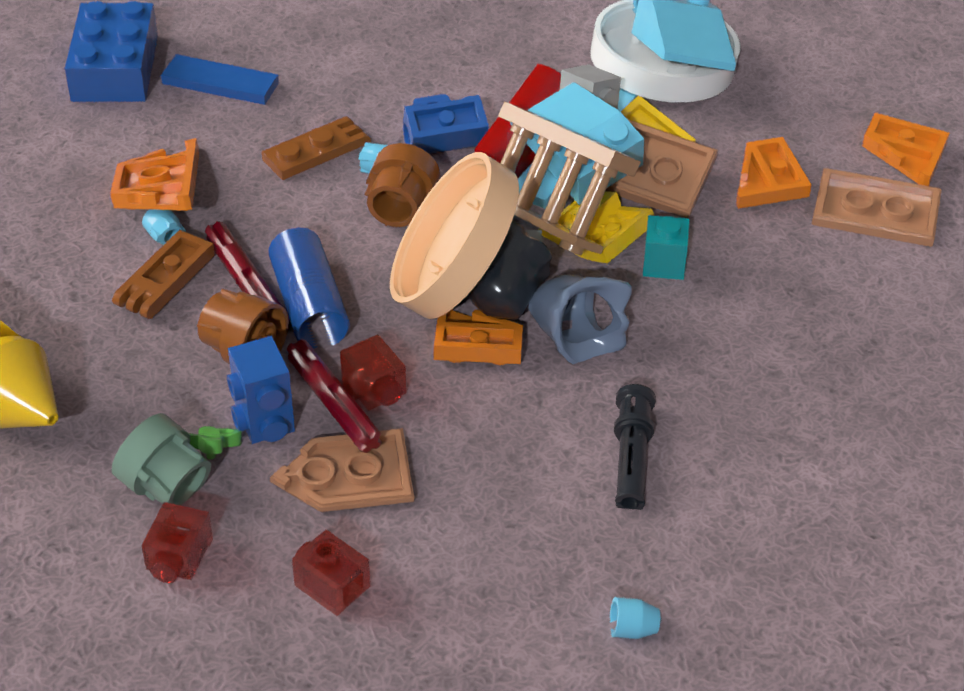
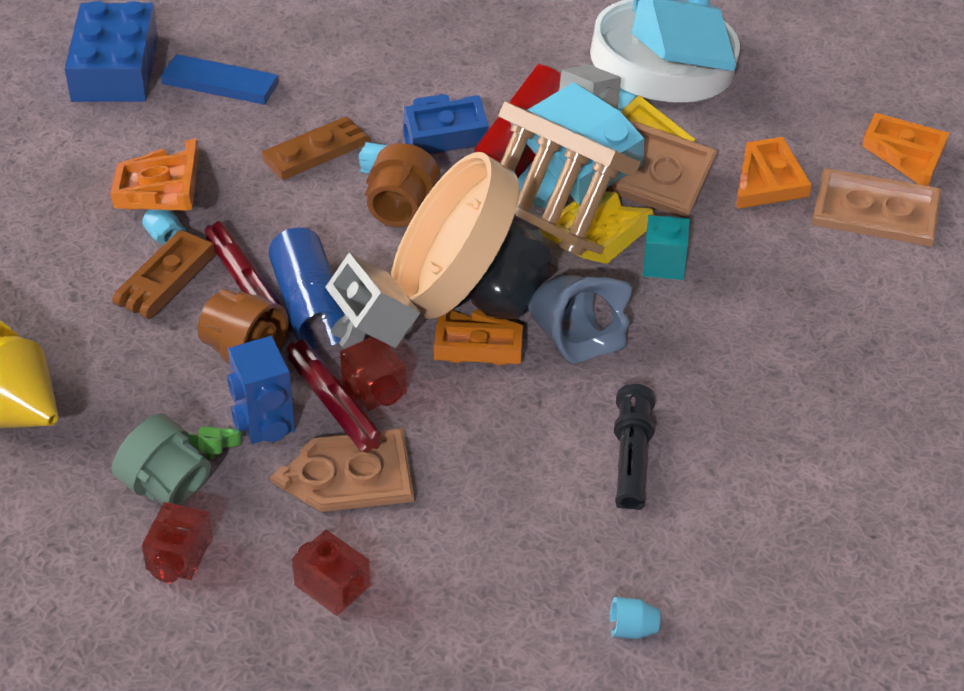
(370, 304): none -> light grey brick

